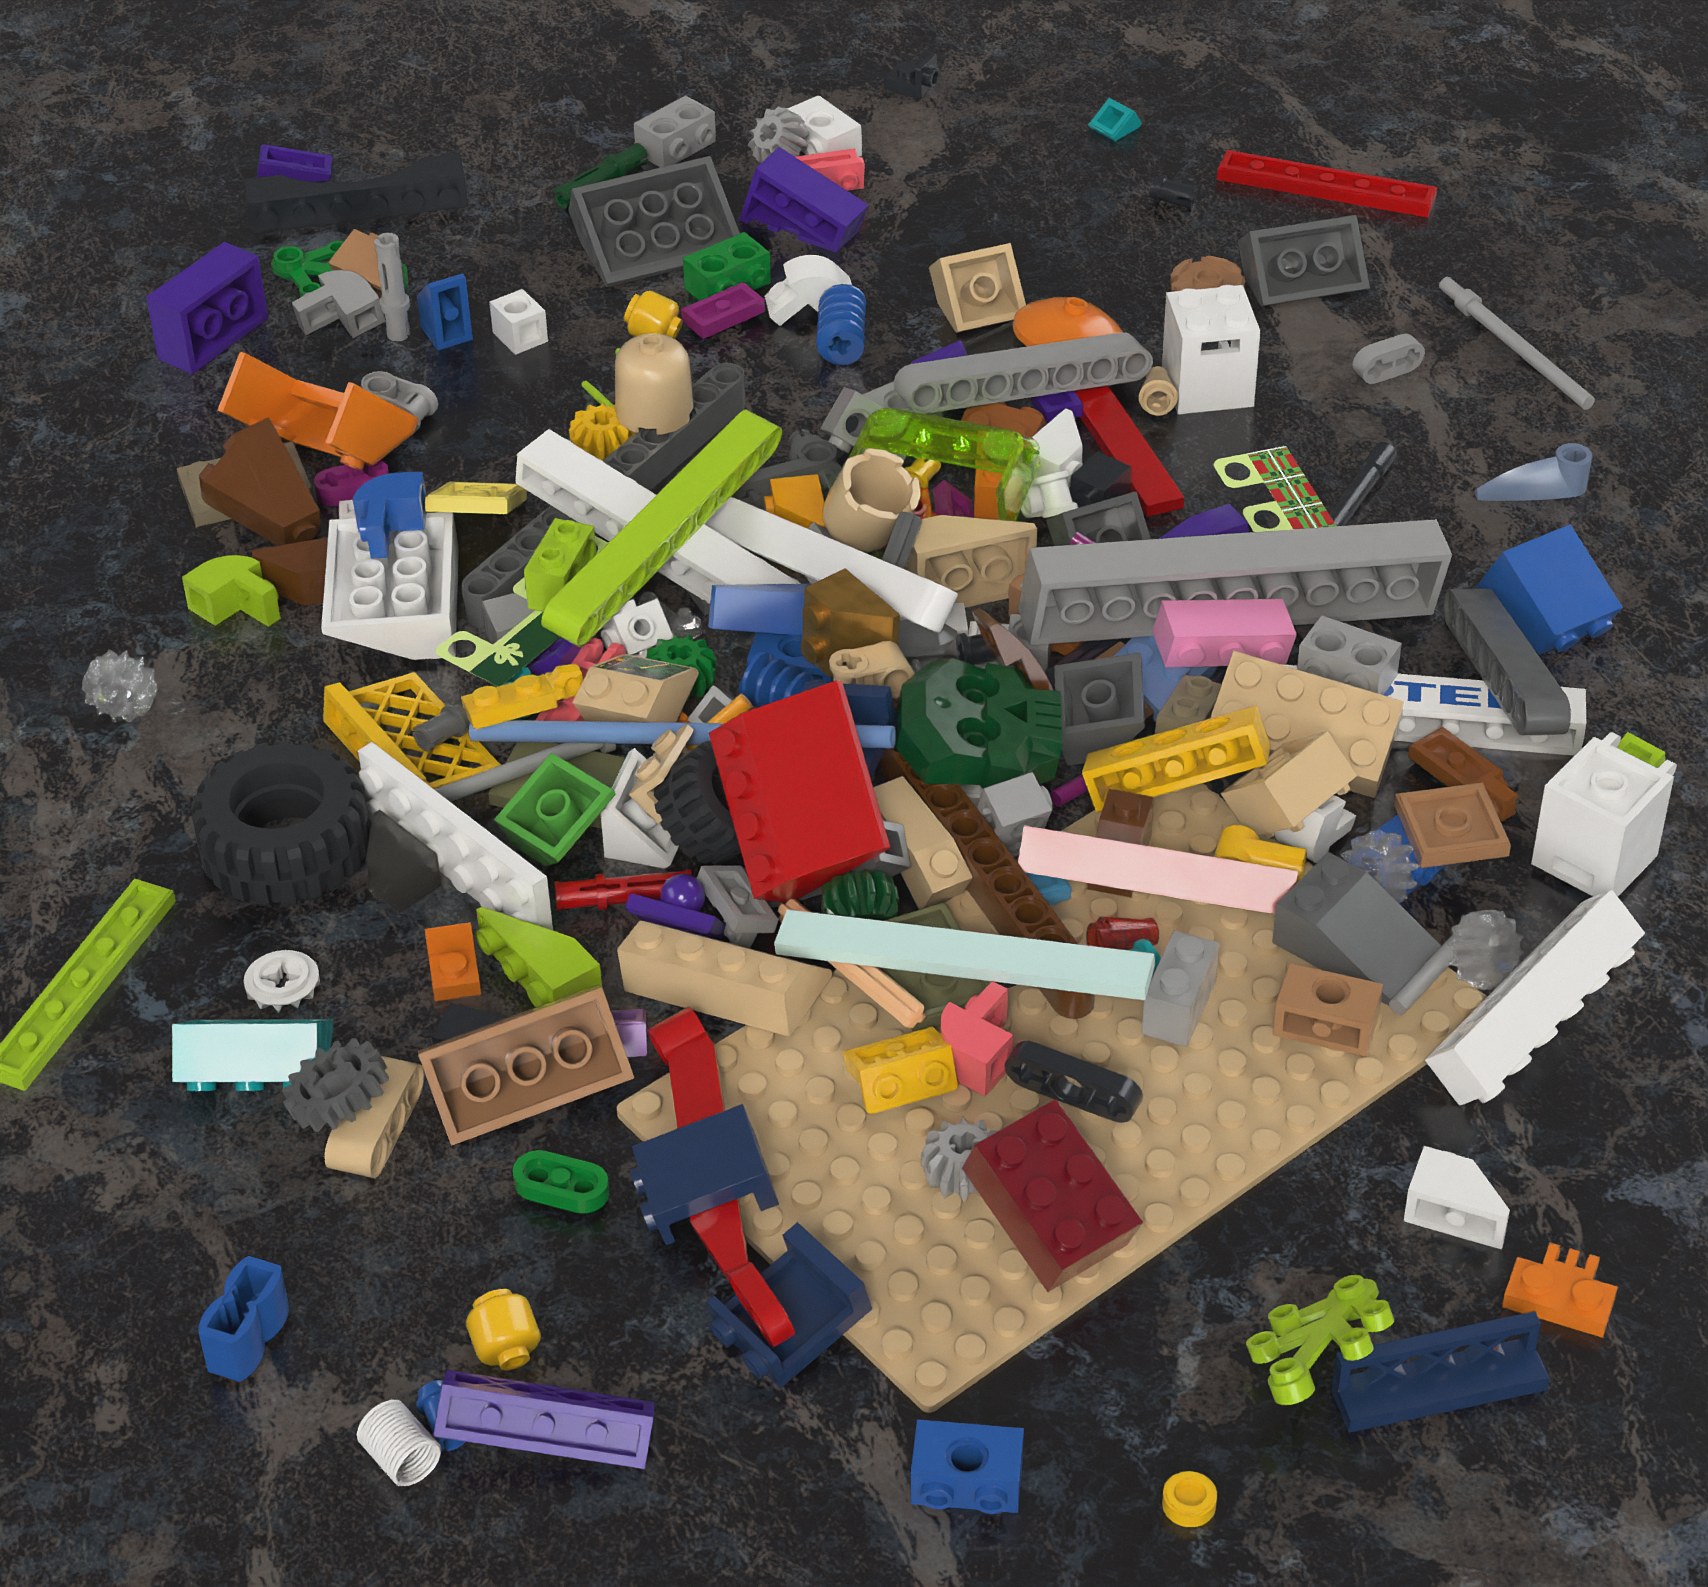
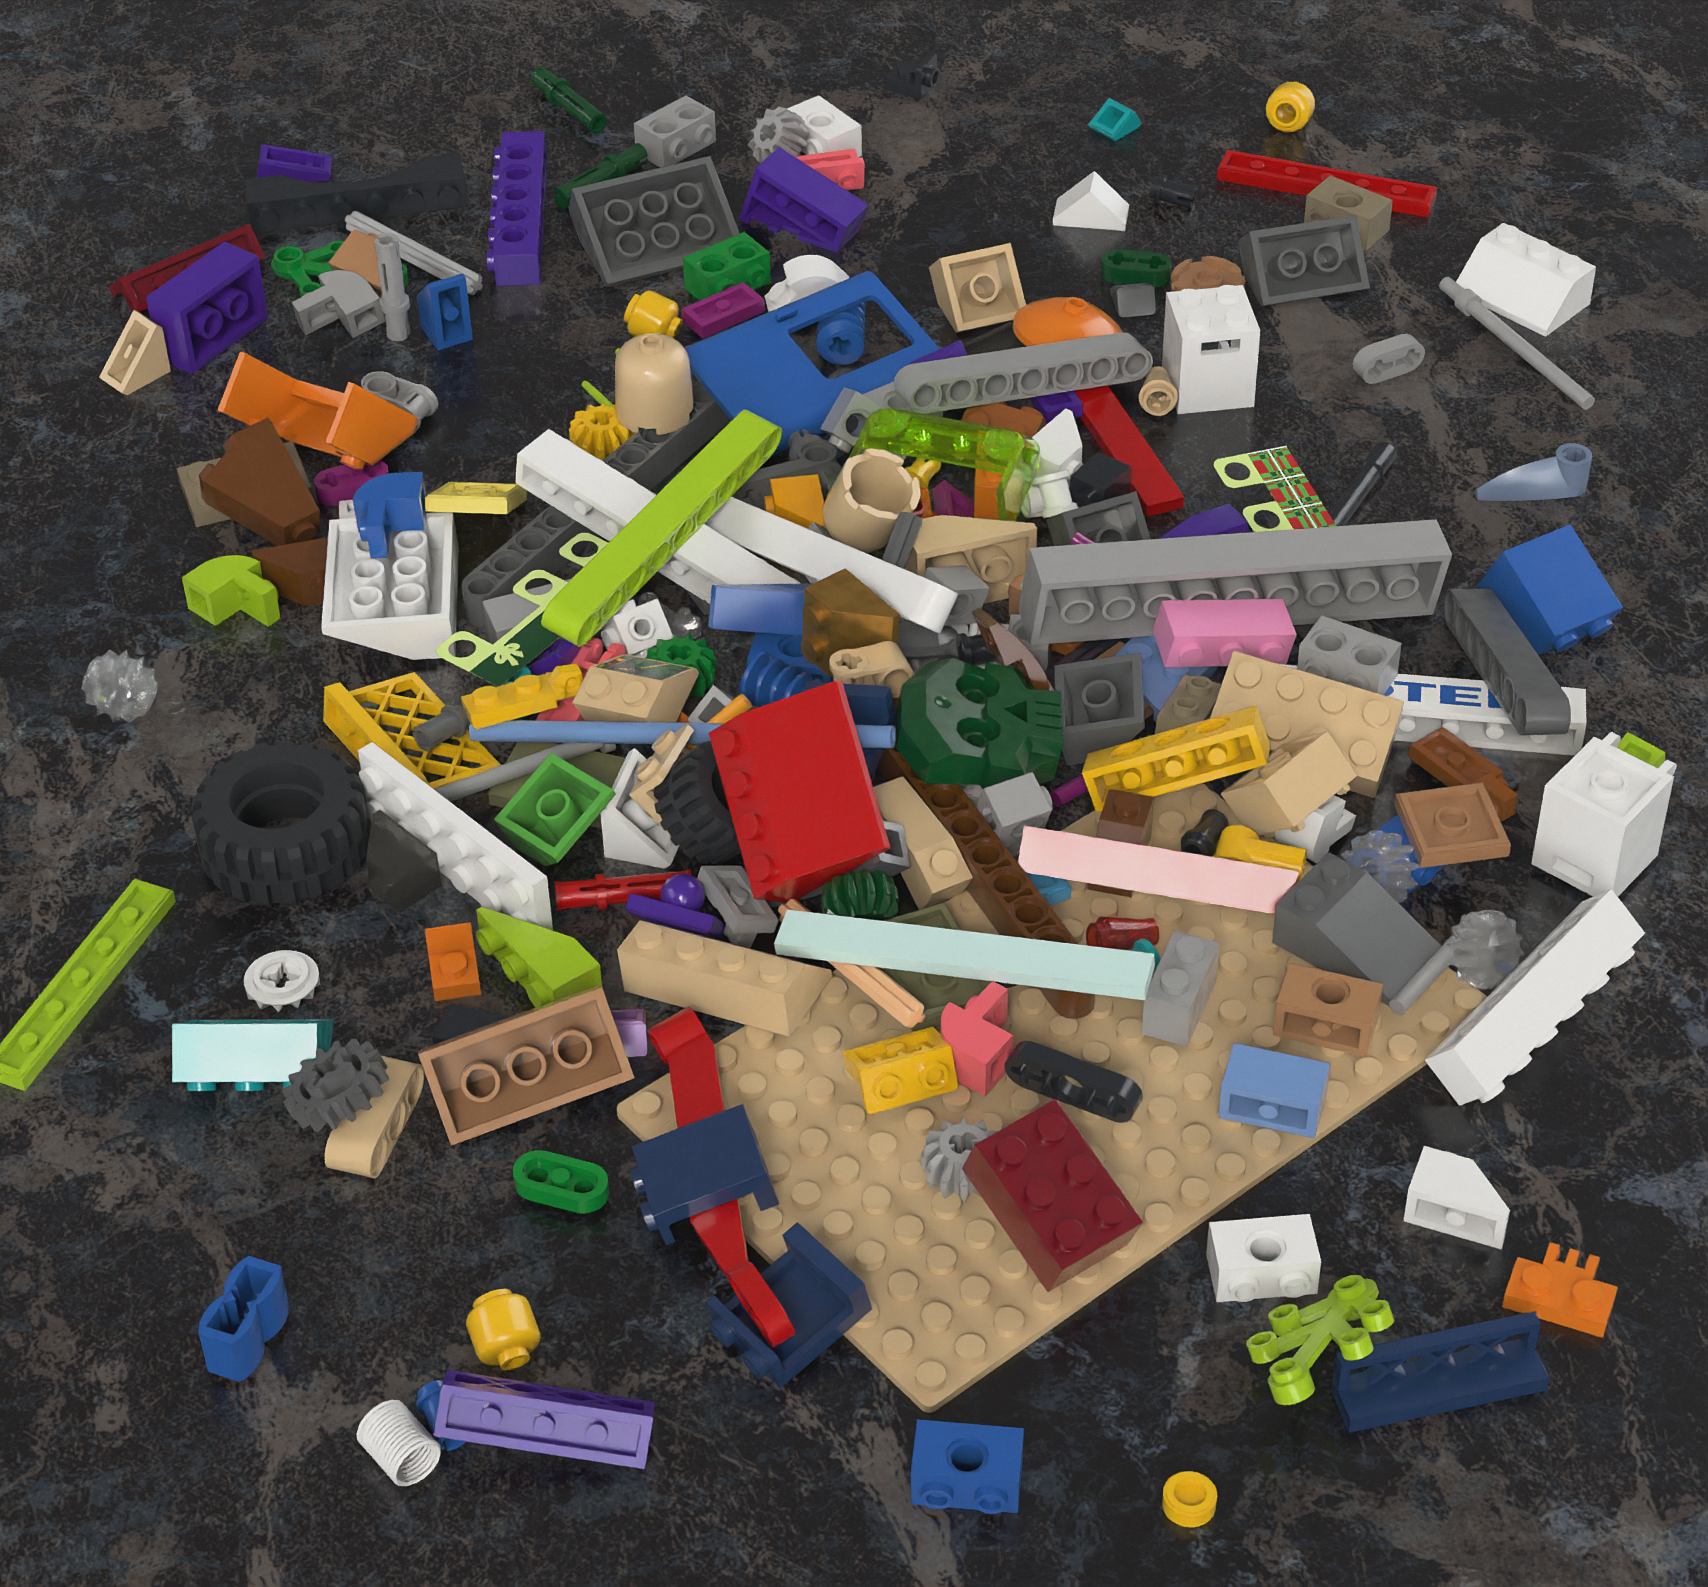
(137, 356): none -> tan slope
(145, 281): none -> dark red fence
(417, 253): none -> light grey axle
(518, 209): none -> dark purple brick
(518, 321): white brick -> none
(548, 82): none -> dark green pin
(557, 560): lime brick -> none
(769, 375): none -> blue piece
(970, 591): none -> light grey brick
(1092, 206): none -> white slope
(1134, 299): none -> dark grey slope
(1135, 267): none -> dark green beam
(1205, 834): none -> black pin
(1263, 1258): none -> white brick
(1274, 1090): none -> medium blue brick
(1290, 106): none -> yellow head
(1340, 199): none -> dark tan brick
(1528, 279): none -> white slope

